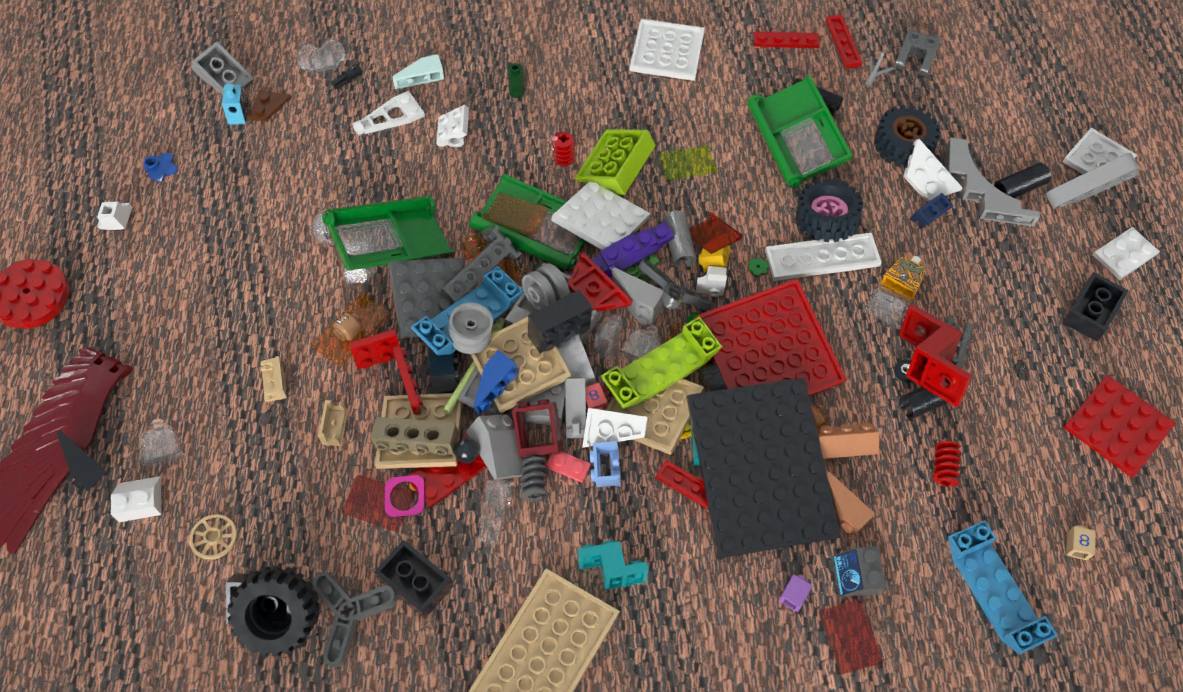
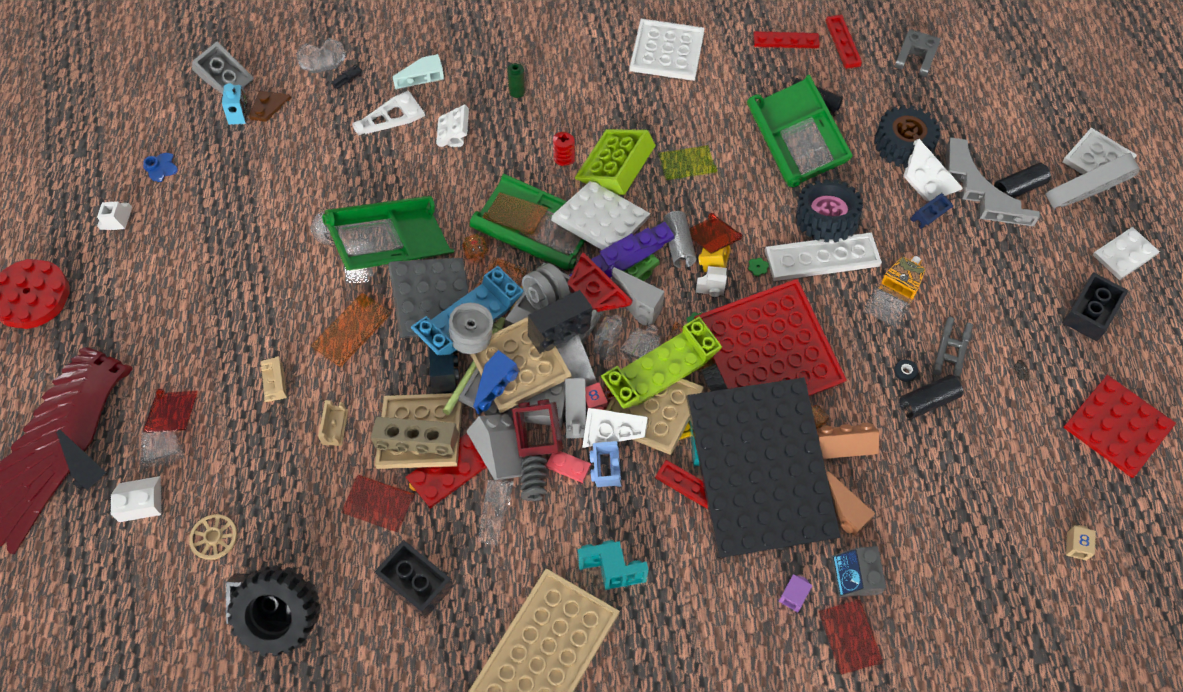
(170, 411): none -> clear red piece
(344, 626): dark grey piece -> none
(347, 326): medium nougat head -> none
(381, 349): red bracket -> none
(417, 509): dark pink piece -> none
(466, 450): black piece -> none
(488, 258): dark grey bracket -> none
(673, 293): dark grey piece -> none
(873, 72): light grey plant -> none
(934, 356): red bracket -> none
(947, 463): red piece -> none
(997, 590): dark azure slope -> none

